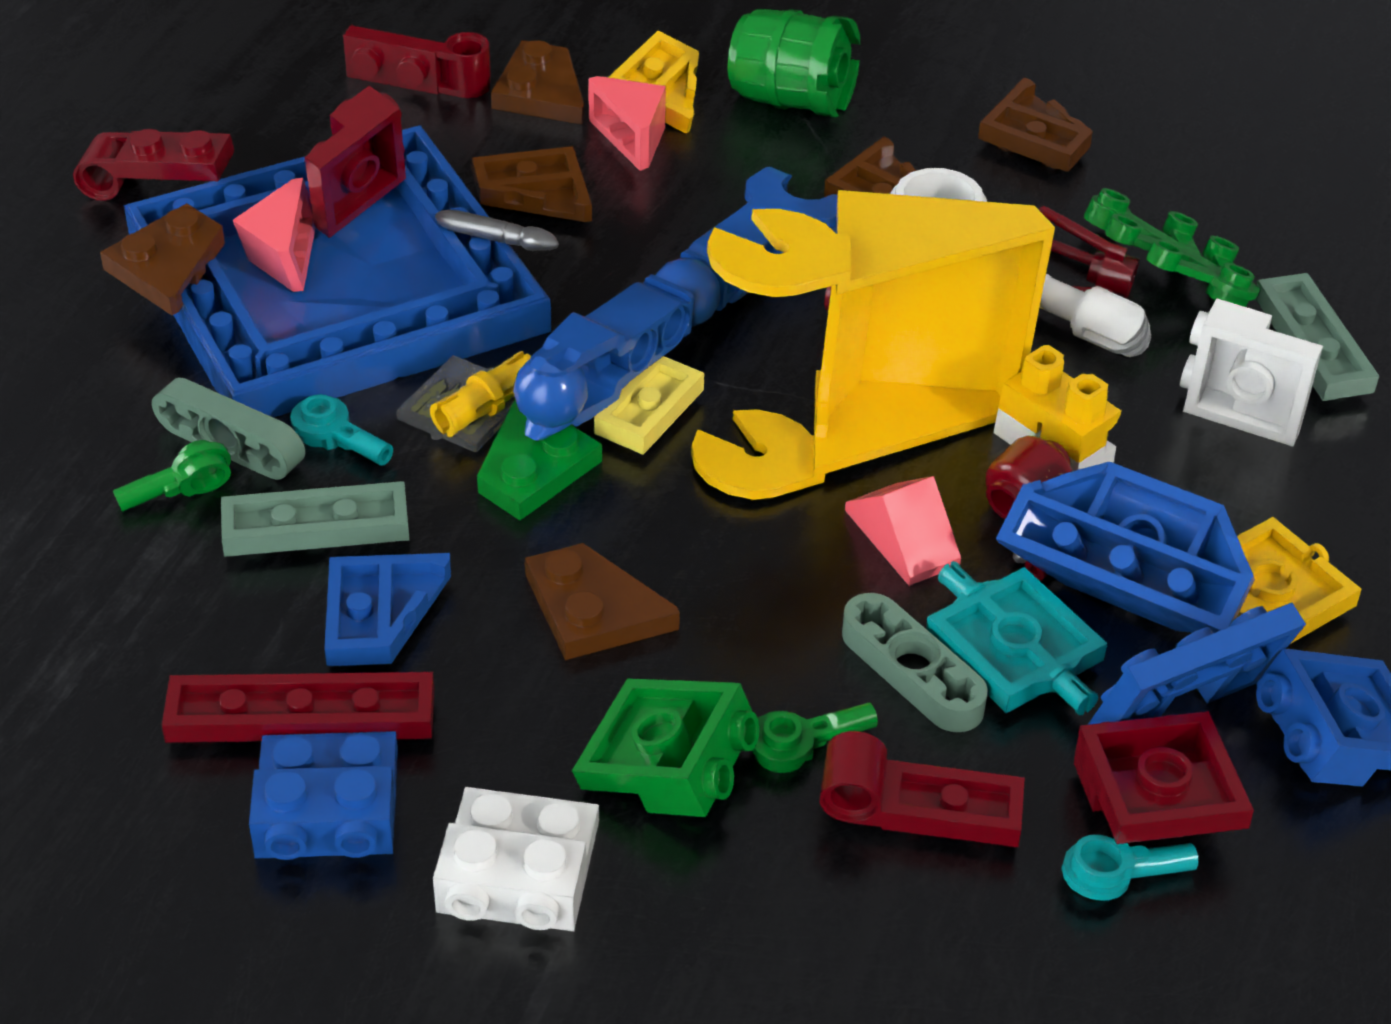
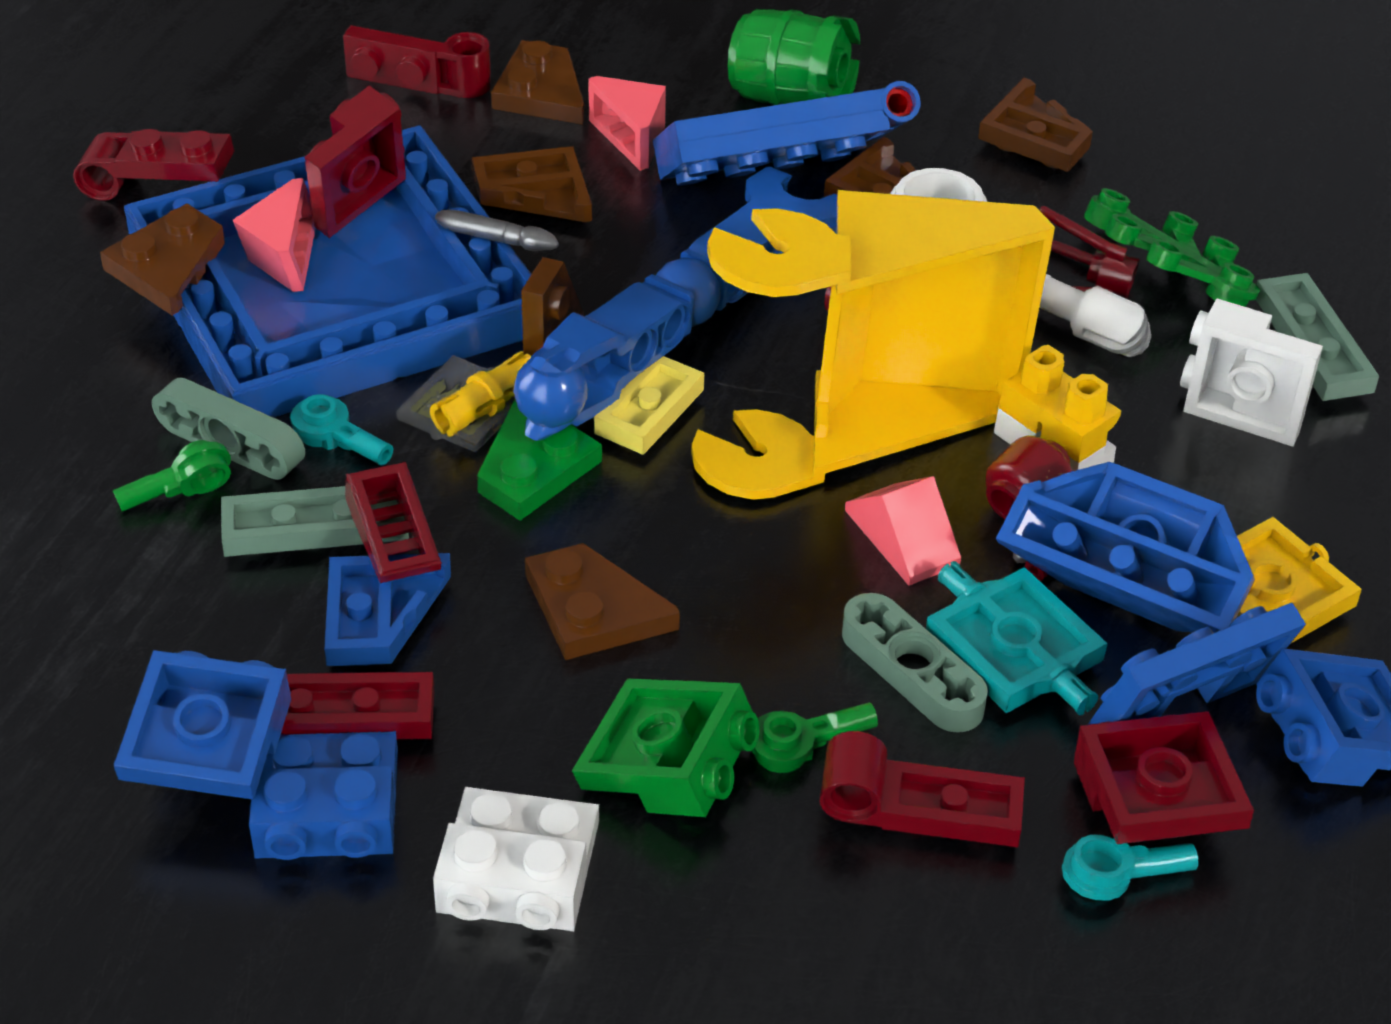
(204, 724): none -> blue plate
(381, 486): none -> dark red slope
(546, 303): none -> reddish brown wing
(668, 64): yellow wing -> none
(781, 133): none -> blue hinge

